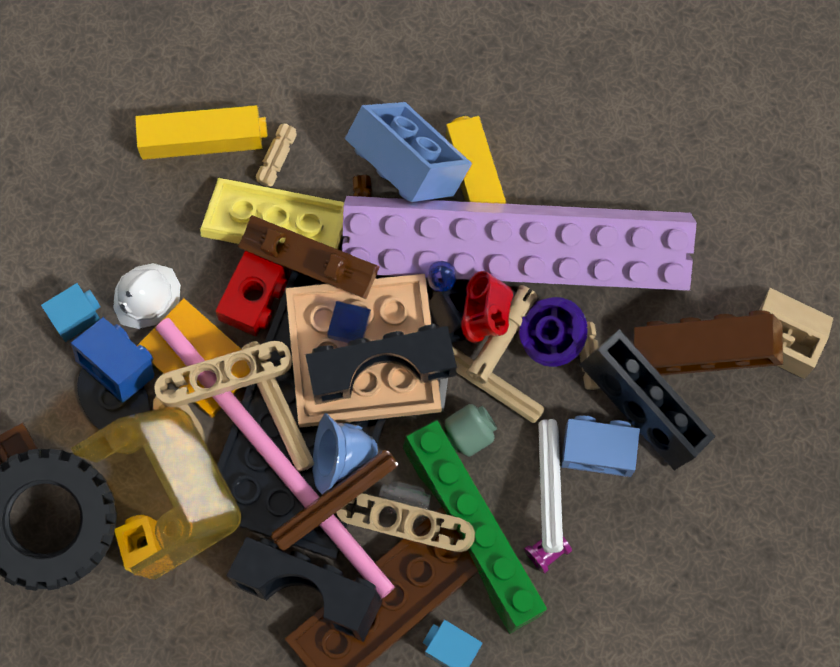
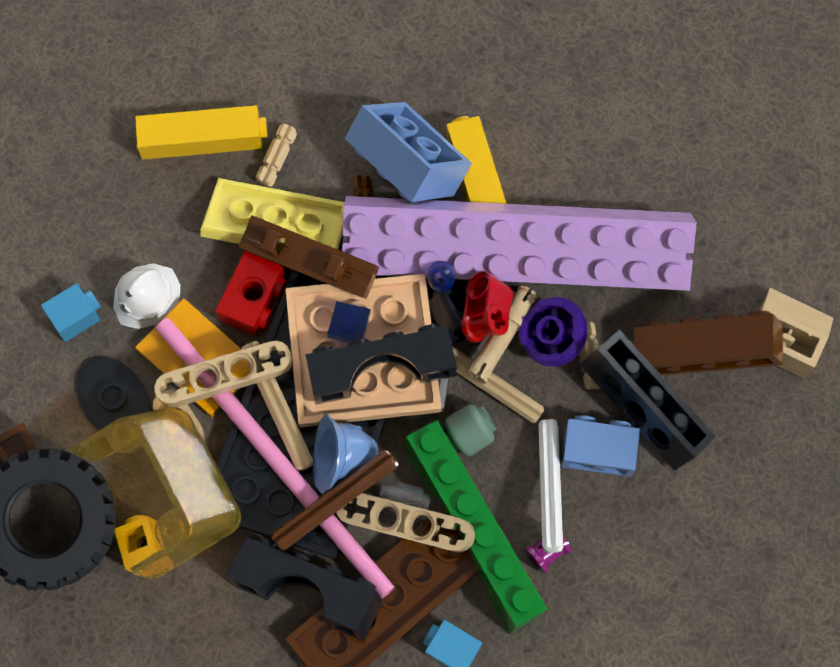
(113, 359): blue brick -> none

